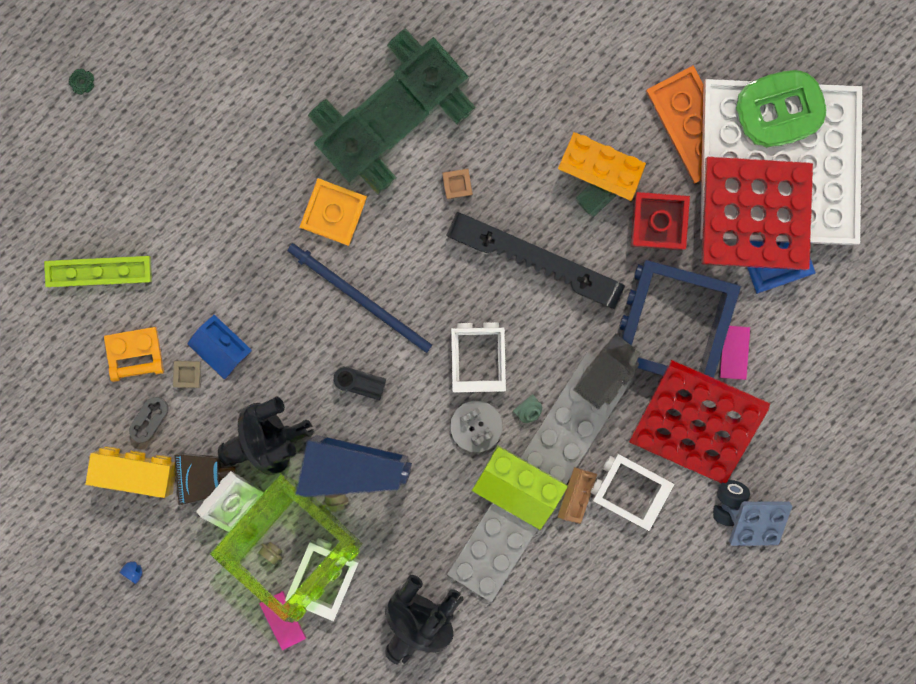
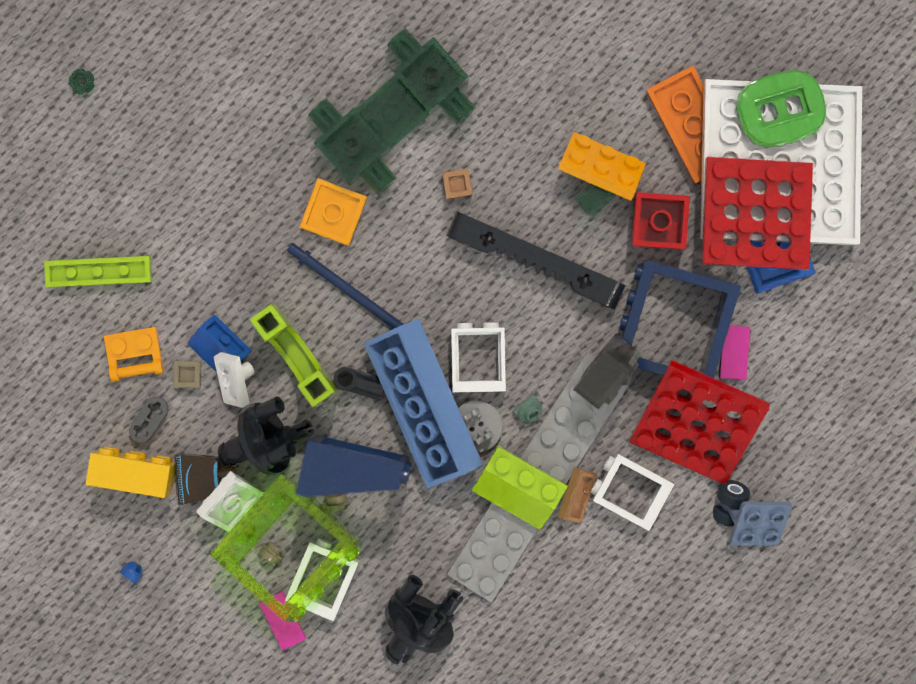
(232, 378): none -> white tile
(280, 332): none -> lime arch
(423, 403): none -> medium blue brick

